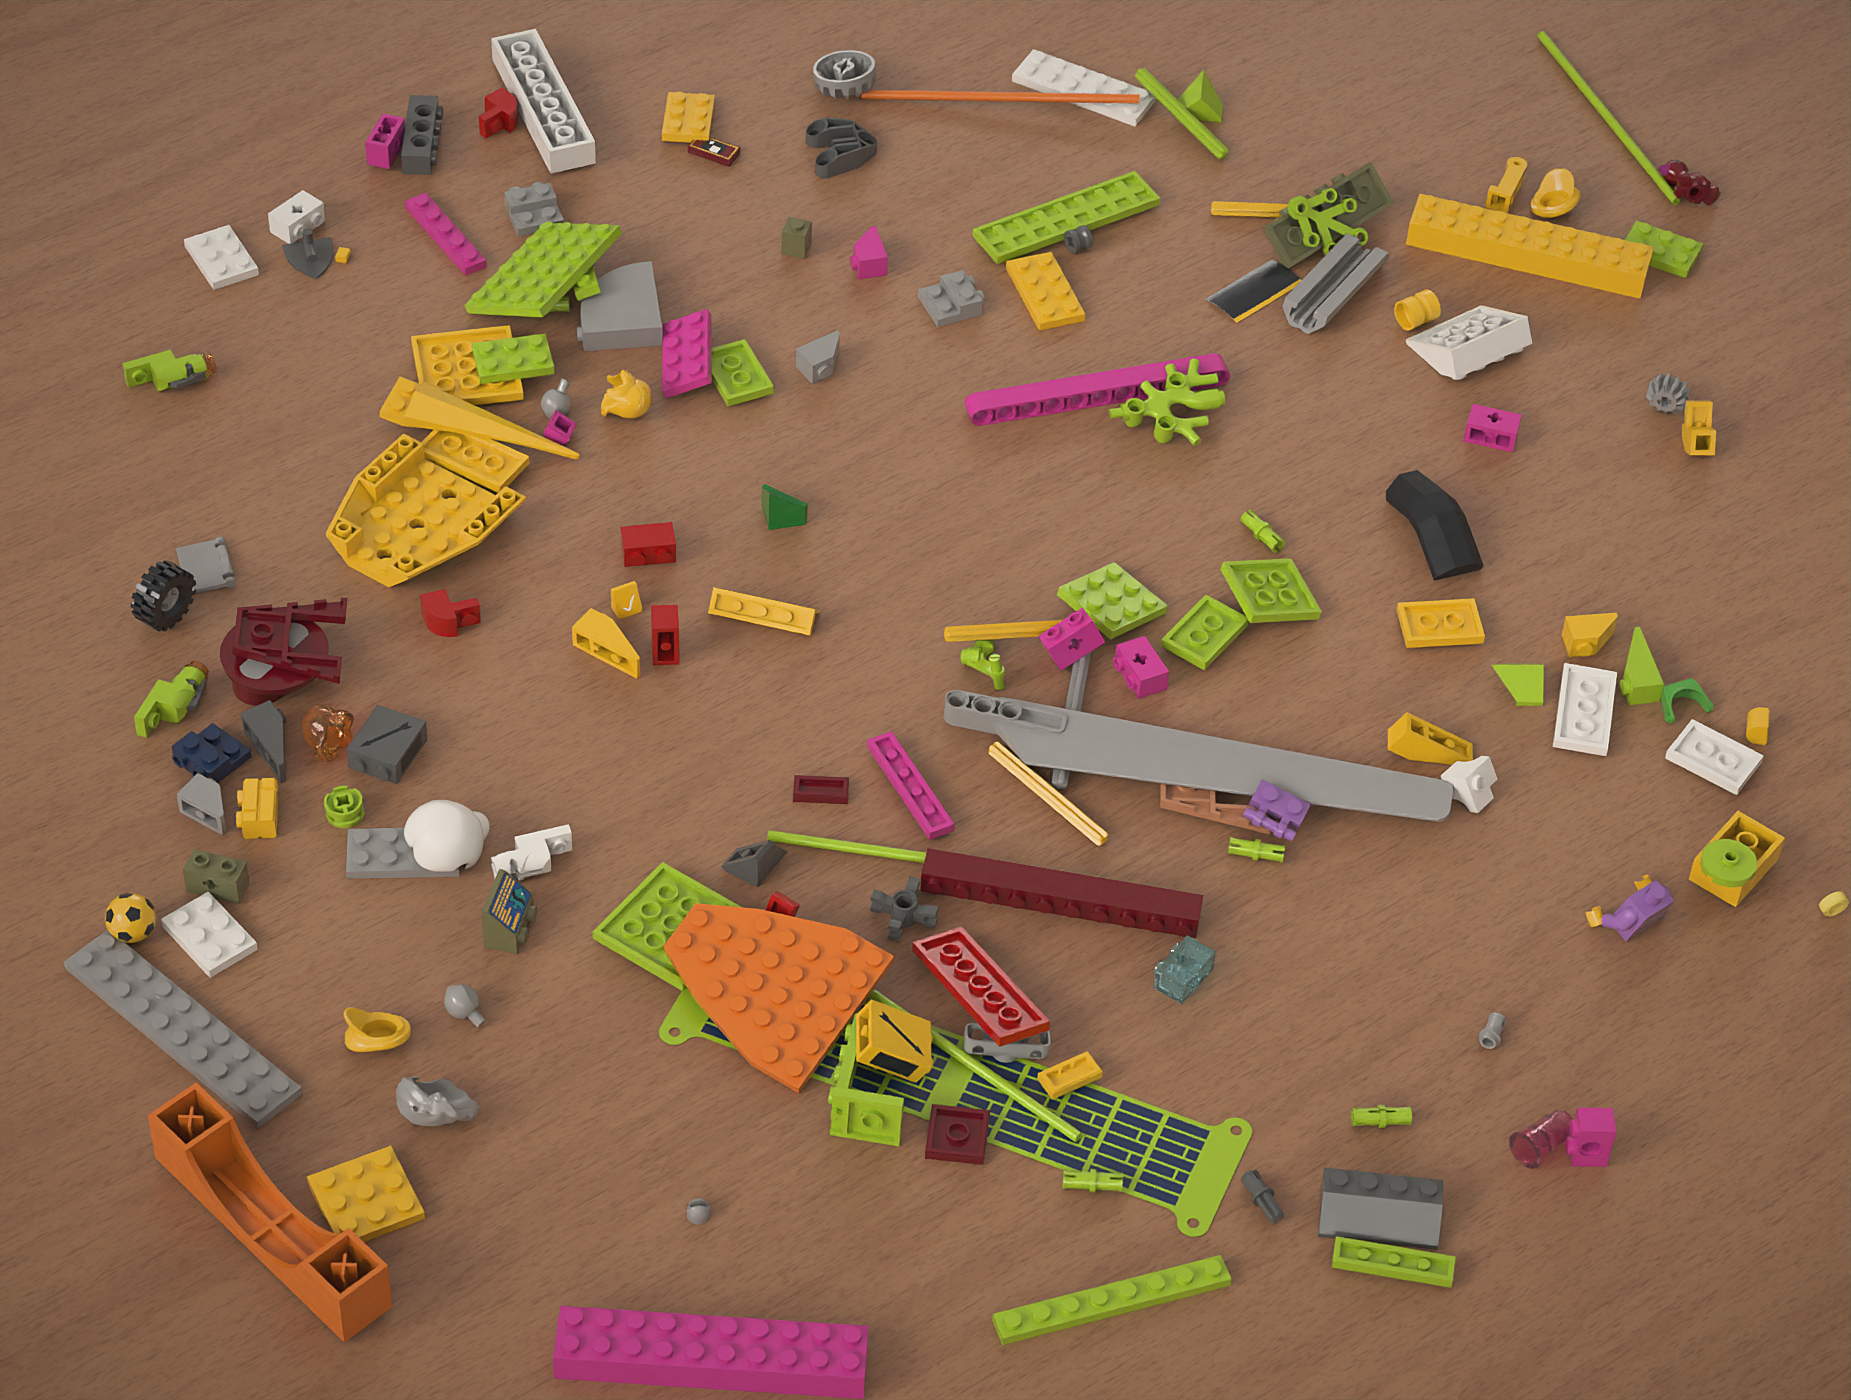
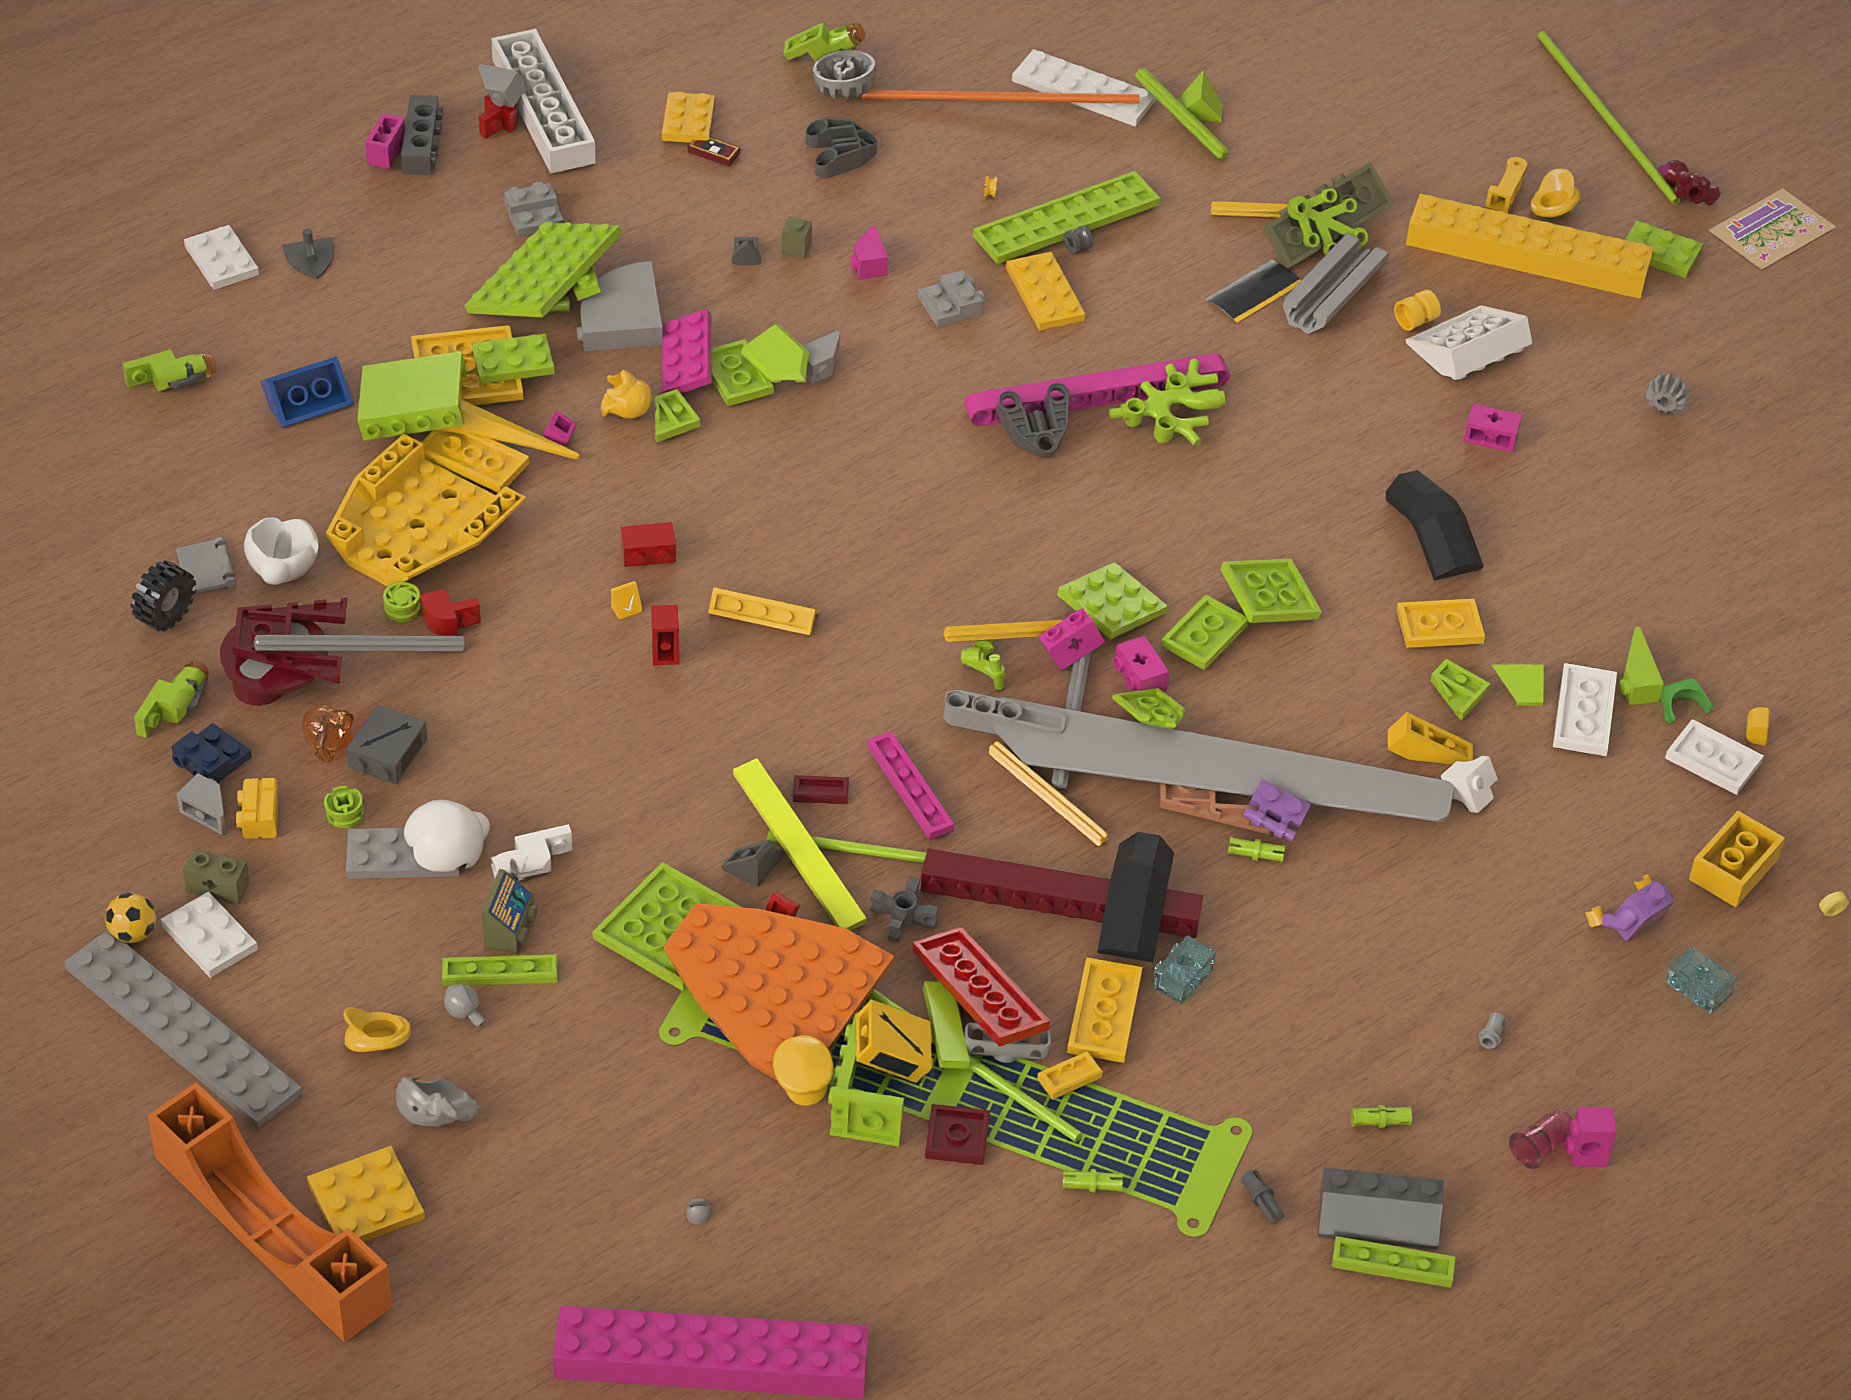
(265, 731): dark grey slope -> none
(281, 549): none -> white piece
(296, 215): white brick -> none
(307, 392): none -> blue slope
(342, 255): yellow piece -> none
(359, 643): none -> light grey axle
(402, 603): none -> lime wheel
(411, 395): none -> lime panel
(445, 234): dark pink plate -> none
(500, 970): none -> lime tile
(502, 84): none -> light grey slope
(557, 399): light grey piece -> none
(604, 640): yellow slope -> none
(673, 416): none -> lime wing
(746, 251): none -> dark grey tile
(777, 355): none -> lime tile
(782, 509): green slope -> none
(799, 845): none -> neon yellow tile
(803, 1069): none -> yellow piece
(821, 41): none -> lime plate
(946, 1026): none -> lime tile
(991, 188): none -> yellow bush
(1018, 428): none -> dark grey connector
(1105, 1010): none -> yellow plate
(1111, 1299): lime plate -> none
(1136, 897): none -> black piece
(1151, 707): none -> lime tile
(1262, 531): lime pin -> none
(1459, 687): none -> lime wing
(1587, 633): yellow slope -> none
(1697, 432): yellow brick -> none
(1701, 979): none -> clear light blue brick
(1728, 862): lime plate -> none
(1772, 228): none -> sticker

